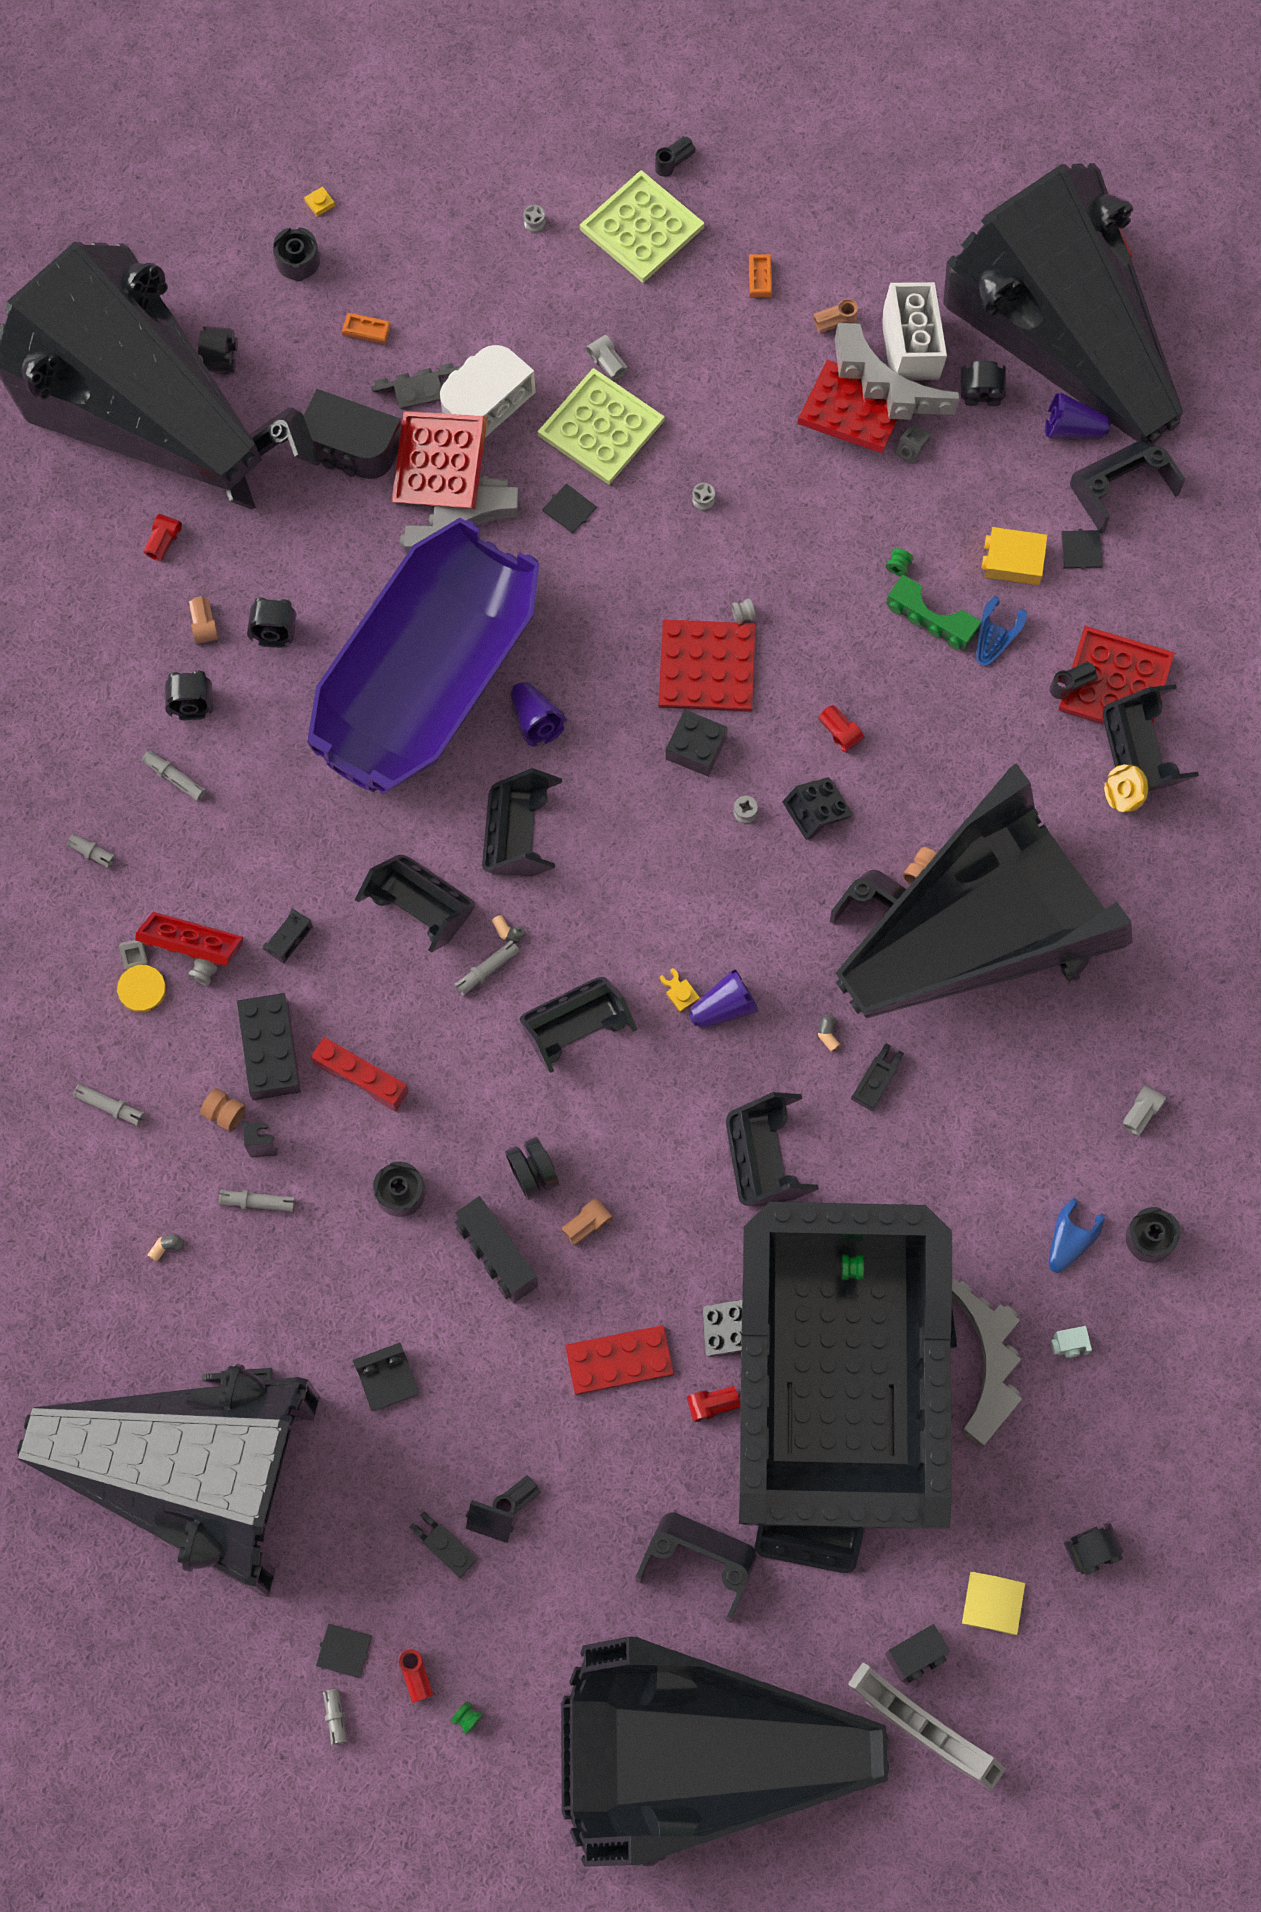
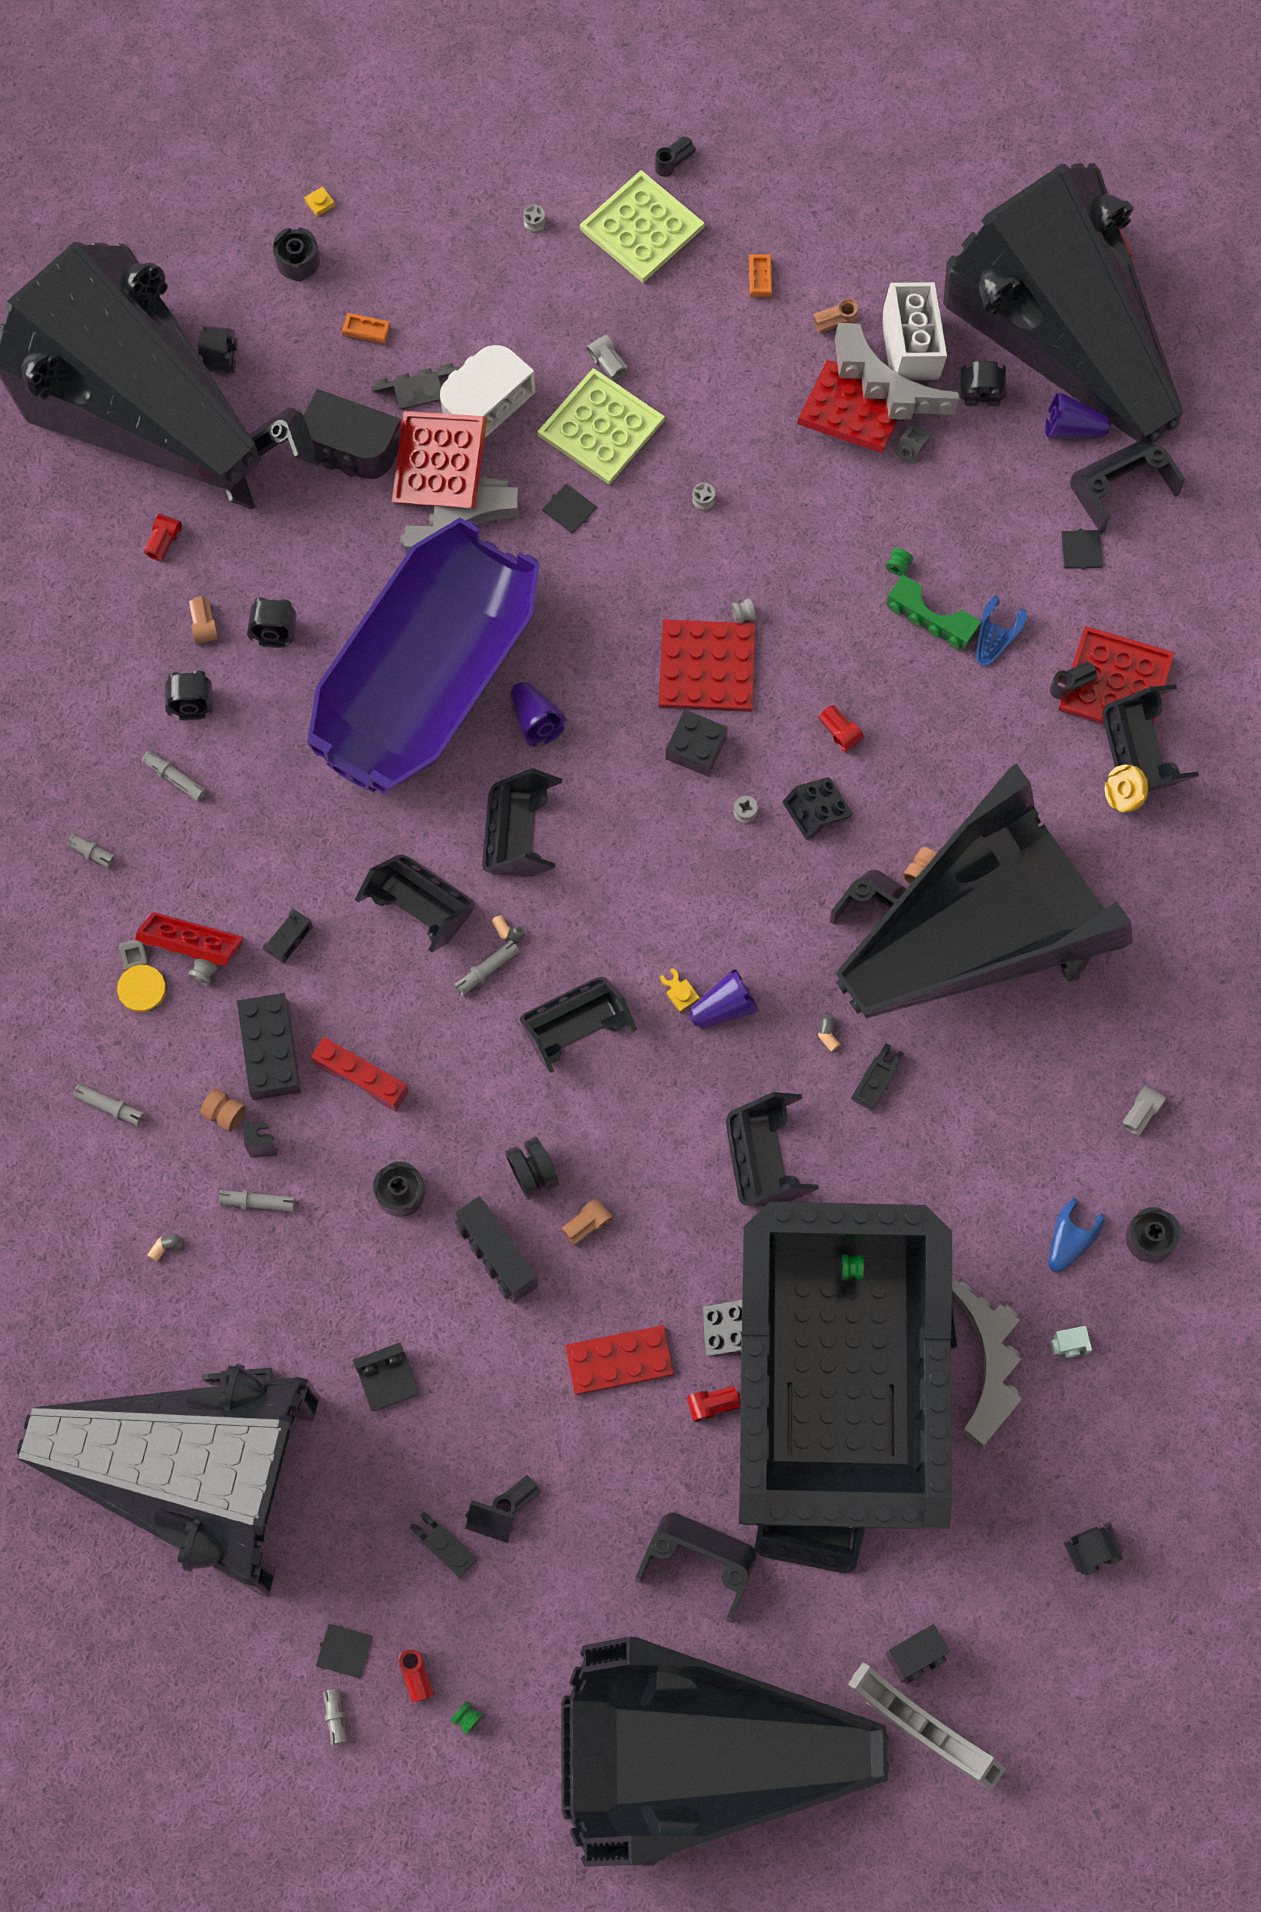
(993, 1603): light yellow slope -> none
(1014, 556): yellow brick -> none

